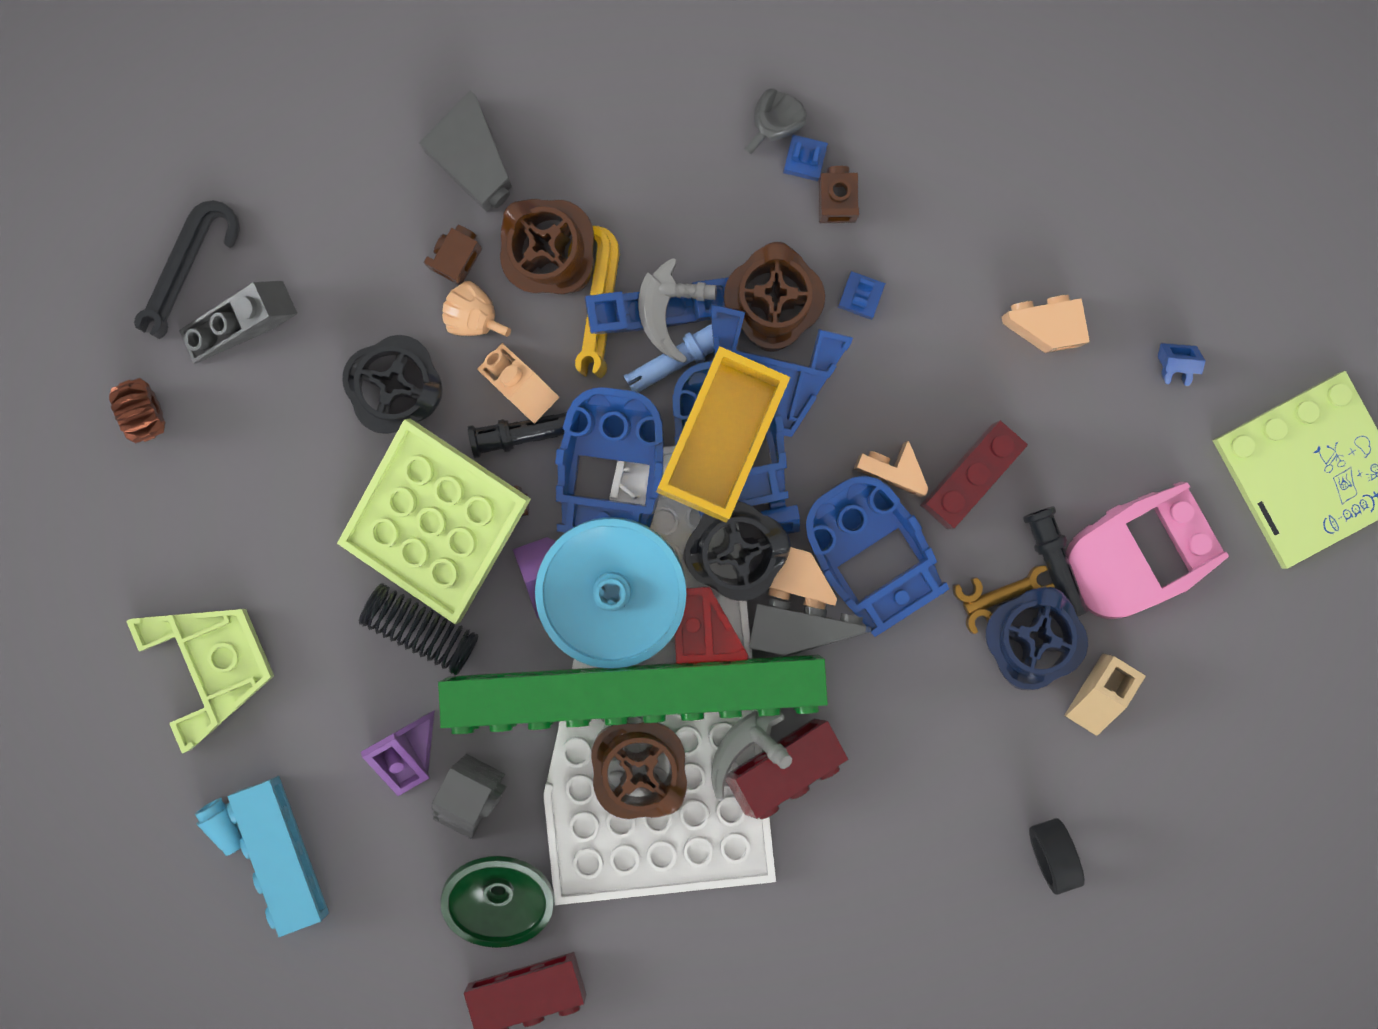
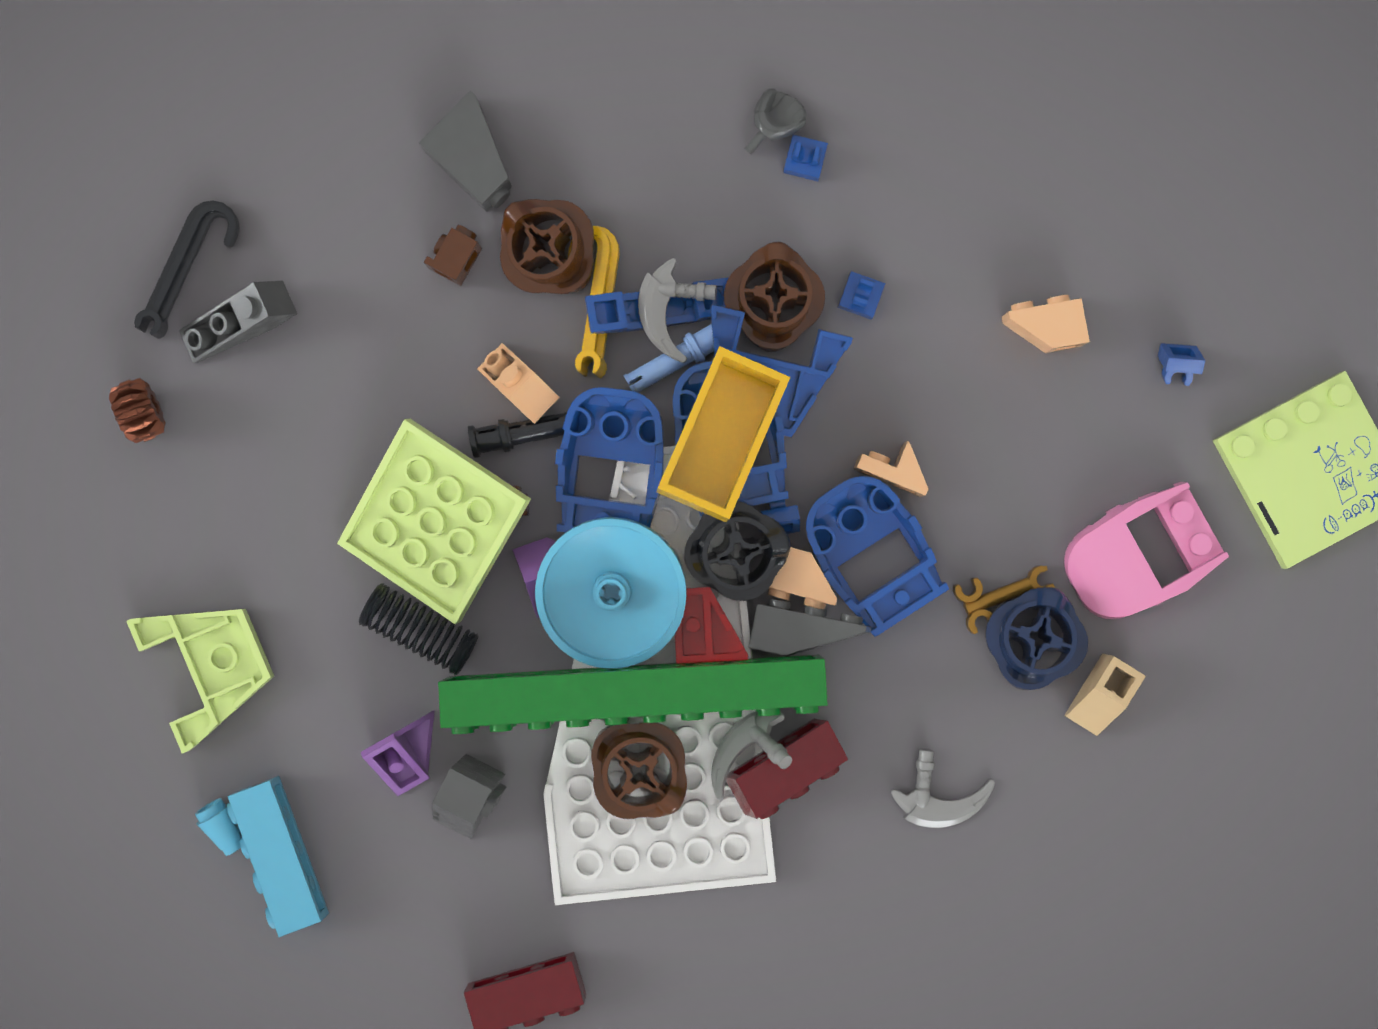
(357, 370): black piece -> none
(470, 312): light nougat piece -> none
(497, 901): dark green dish -> none
(834, 208): reddish brown brick -> none
(934, 812): none -> light grey piece
(974, 475): dark red brick -> none
(1051, 546): black pin -> none
(1057, 856): black tyre -> none

